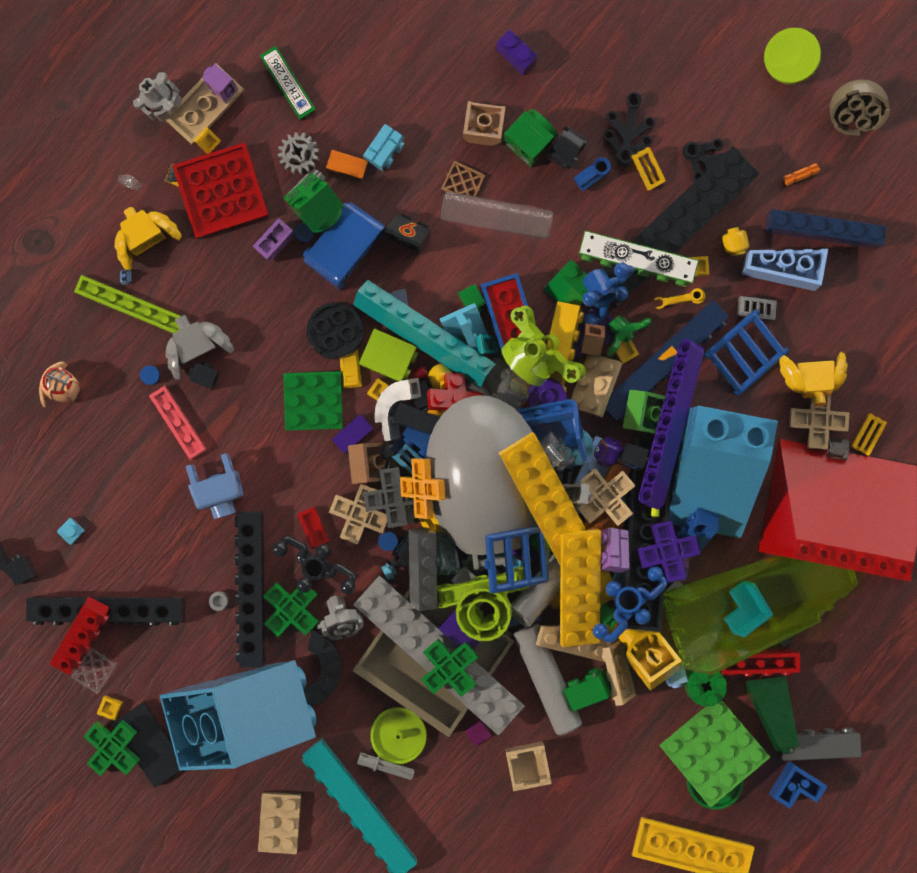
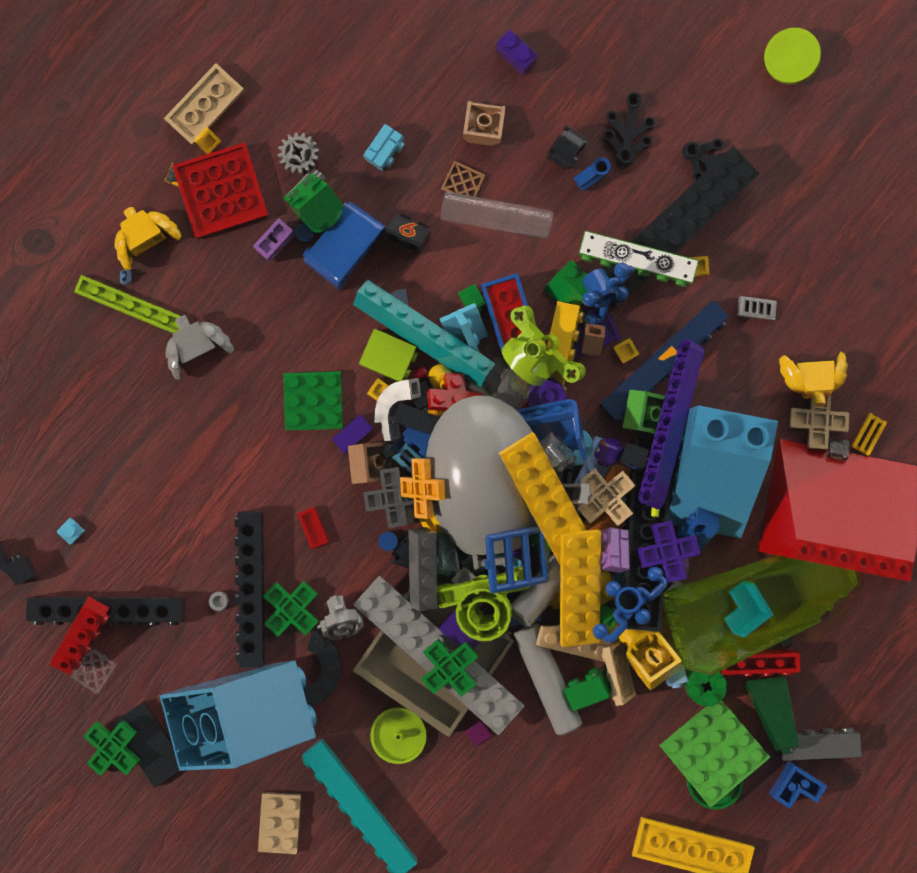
(61, 385): light nougat piece -> none
(109, 708): yellow tile -> none
(130, 182): clear tile -> none
(150, 375): blue tile -> none
(156, 96): light grey piece -> none
(177, 422): coral tile -> none
(204, 375): black brick -> none
(217, 491): medium blue piece -> none
(219, 83): medium lavender brick -> none
(288, 83): tile -> none
(328, 570): black wheel -> none
(335, 331): black tile -> none
(347, 164): orange tile -> none
(351, 371): yellow tile -> none
(357, 516): tan plate -> none
(382, 765): light grey axle -> none
(389, 571): medium azure plate -> none
(487, 344): teal tile -> none
(528, 766): tan container -> none
(530, 136): green piece -> none
(597, 385): tan plate -> none
(624, 332): green piece -> none
(649, 186): yellow tile -> none
(682, 298): yellow brick -> none
(725, 342): blue bar -> none
(735, 241): yellow head -> none
(787, 267): light blue wedge -> none
(801, 174): orange axle -> none
(825, 228): dark blue brick -> none
(861, 100): dark tan cylinder -> none

